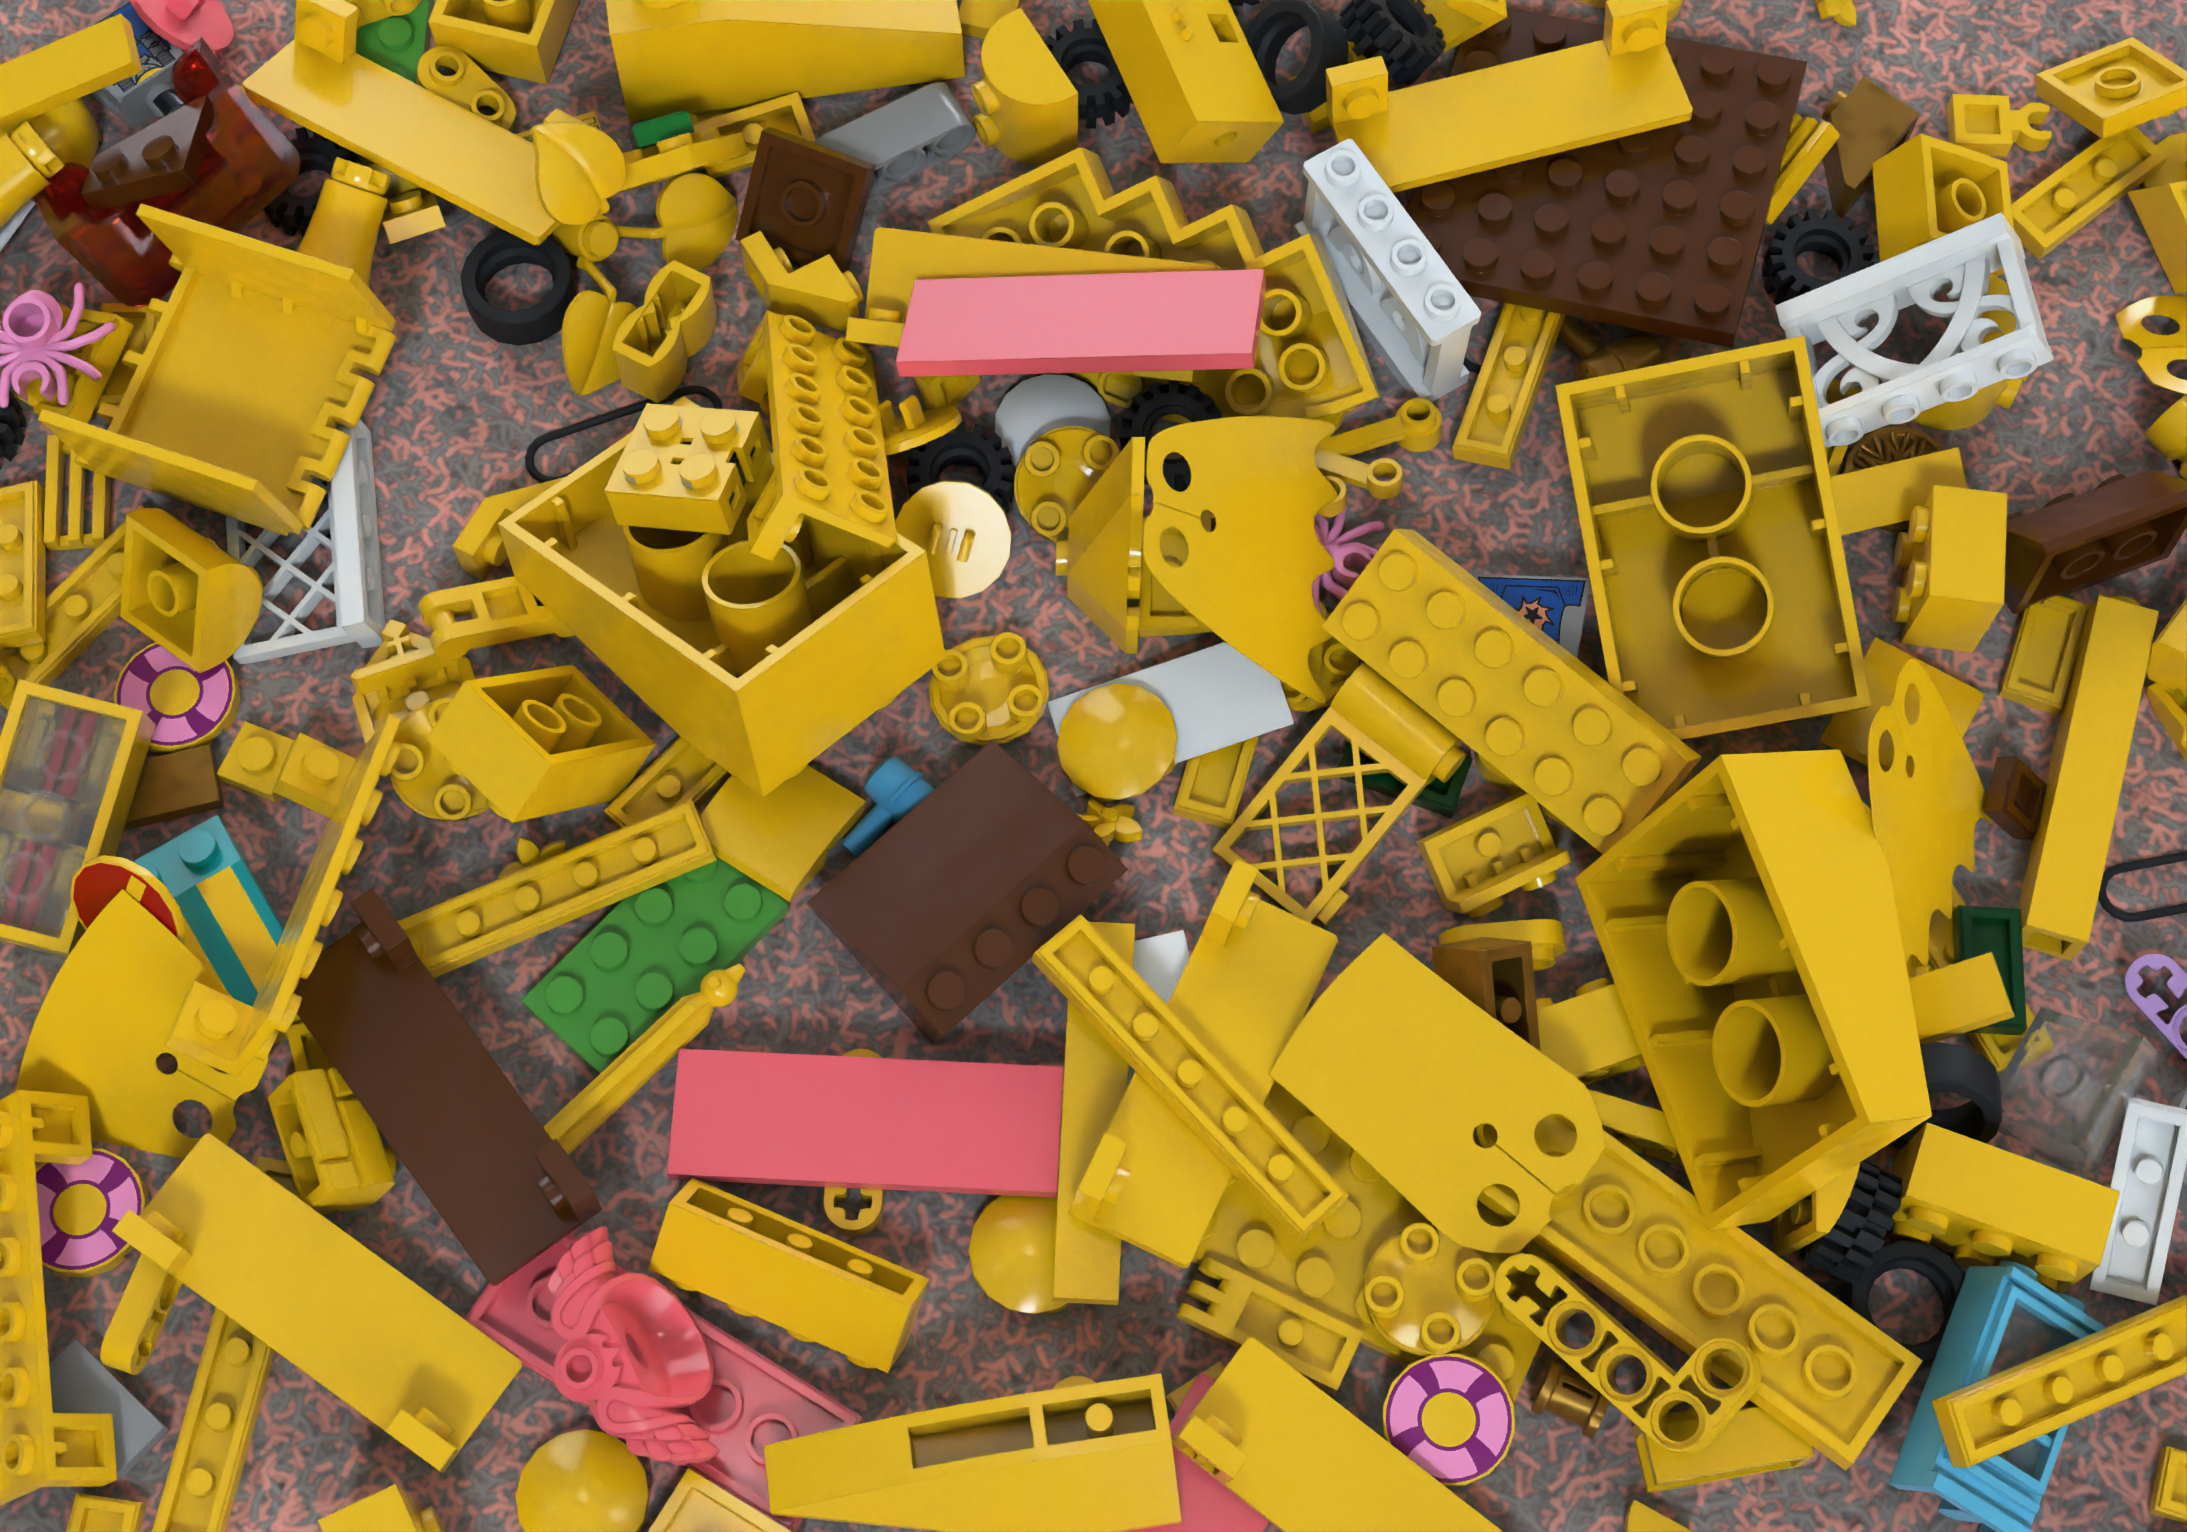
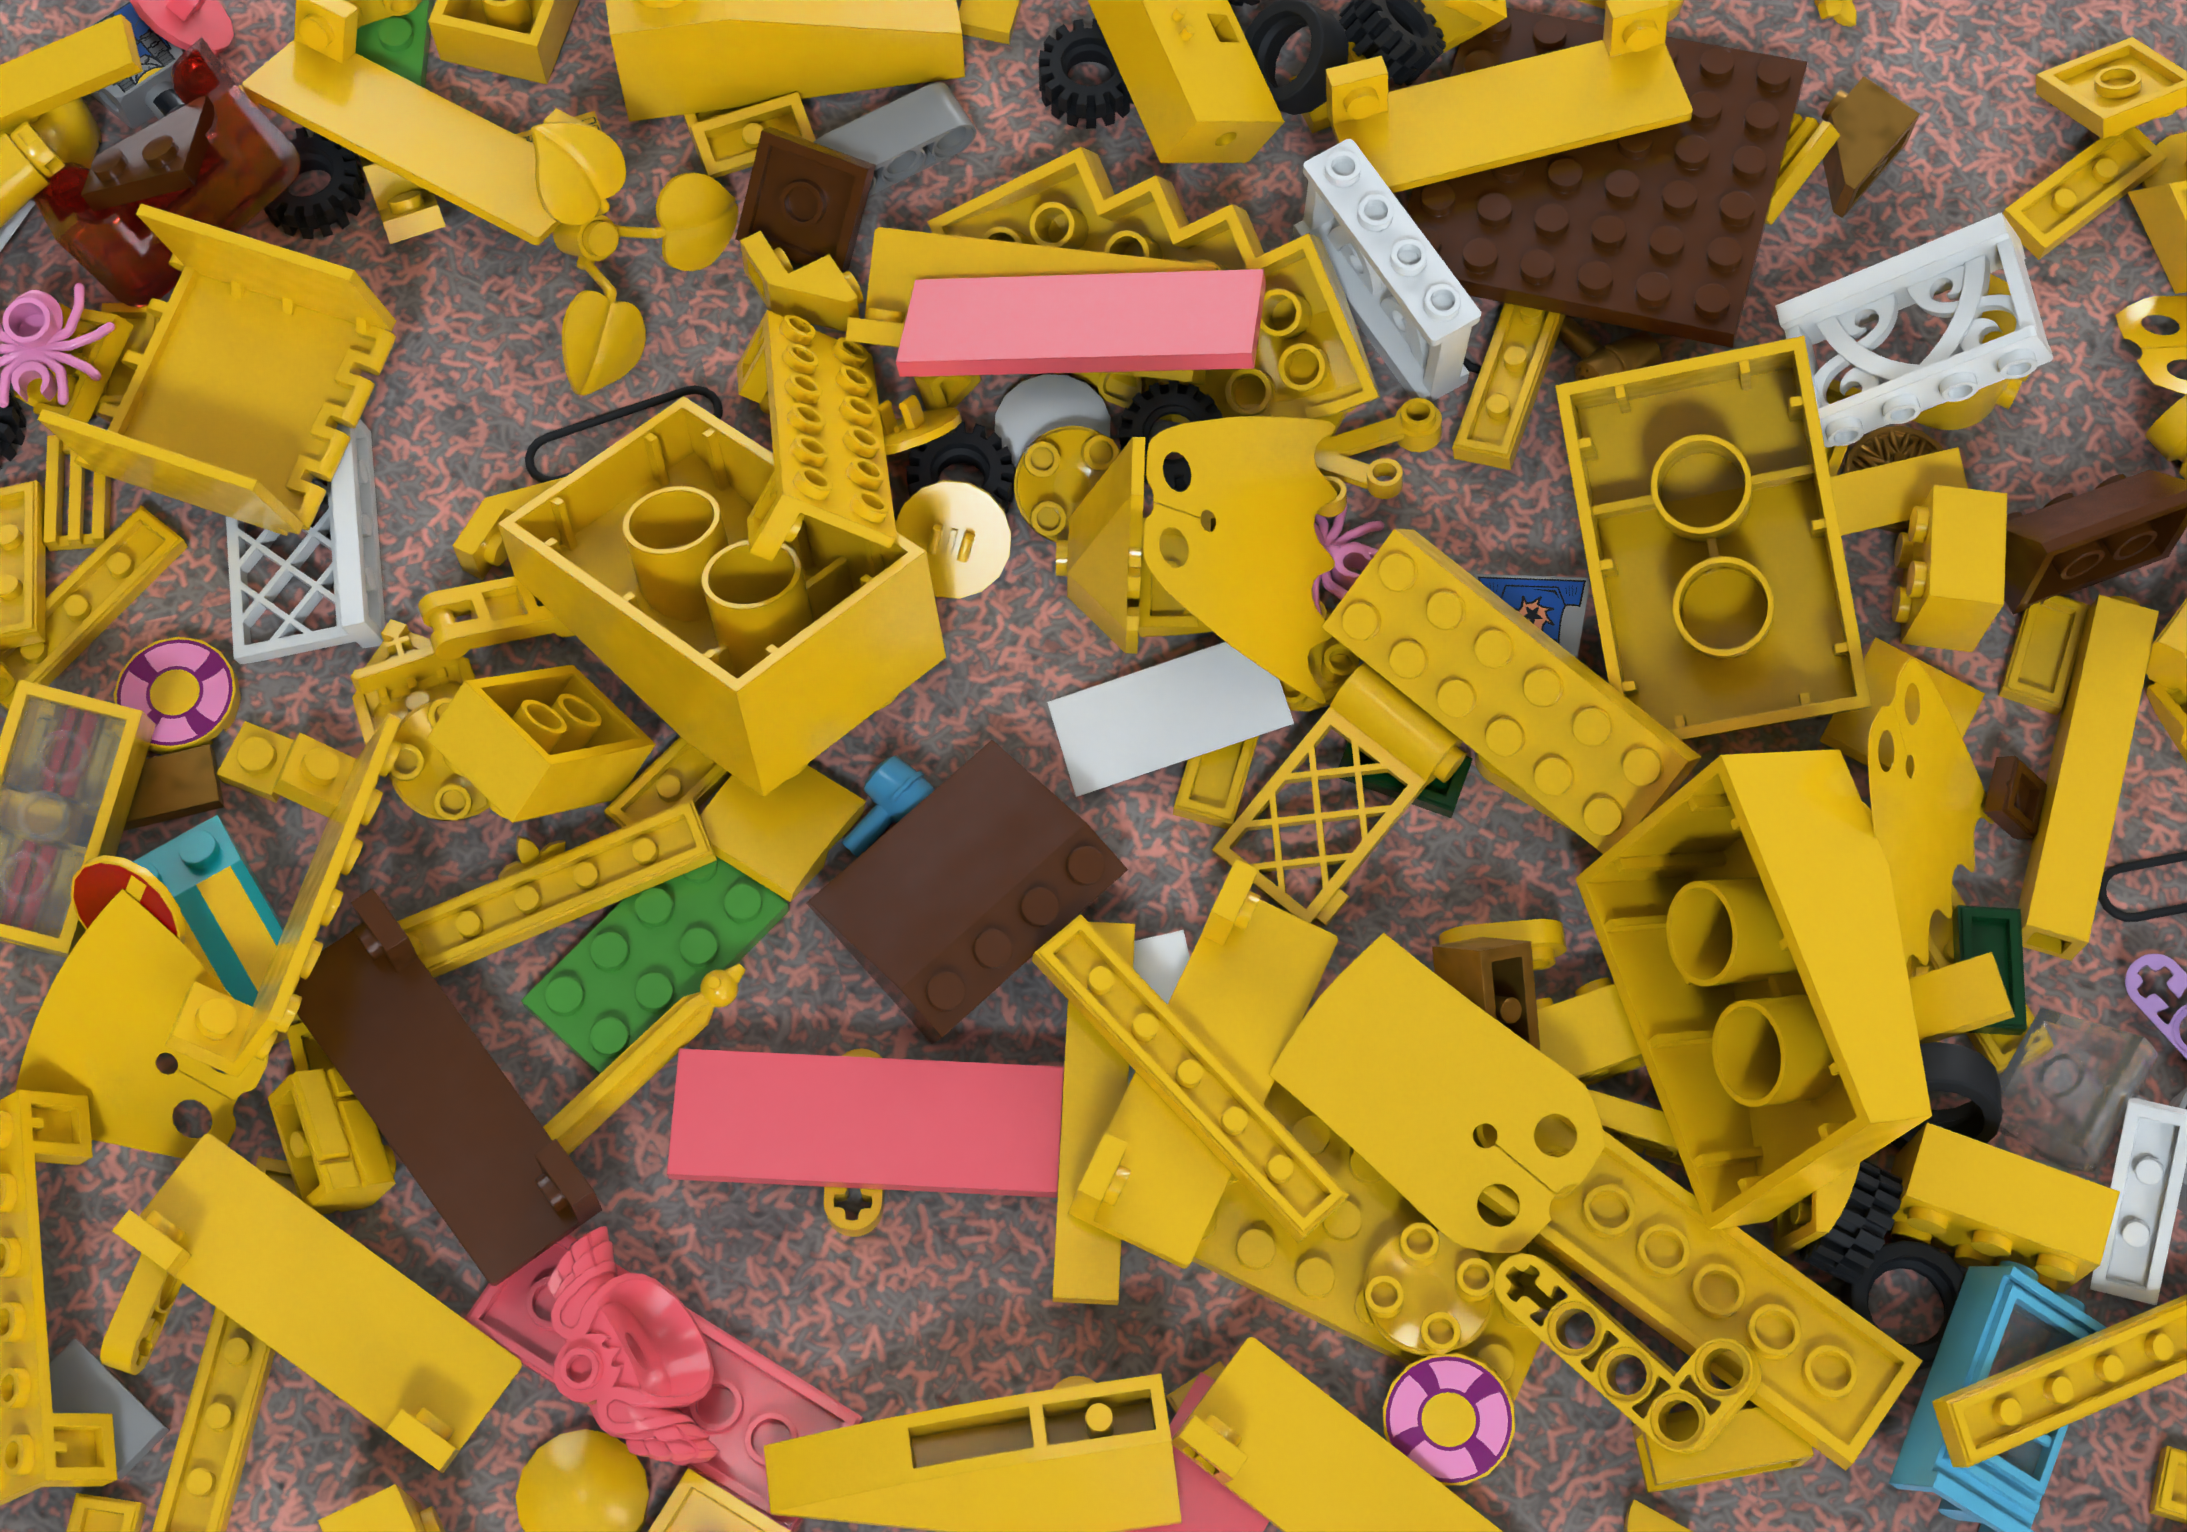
(81, 1209): tile -> none
(186, 590): yellow brick -> none
(348, 217): yellow plant -> none
(467, 87): yellow plate -> none
(523, 325): black tyre -> none
(652, 131): green tile -> none
(665, 331): yellow brick -> none
(679, 156): yellow plate -> none
(687, 468): yellow piece -> none
(788, 1275): yellow brick -> none
(989, 689): yellow dish -> none
(1016, 1253): yellow dish -> none
(1024, 95): yellow brick -> none
(1112, 822): yellow plant -> none
(1117, 742): yellow dish -> none
(1296, 1332): yellow hinge -> none
(1492, 855): yellow bracket -> none
(1570, 1398): pearl gold bush -> none
(1818, 236): black tyre -> none
(1935, 190): yellow brick -> none
(1990, 126): yellow plate -> none

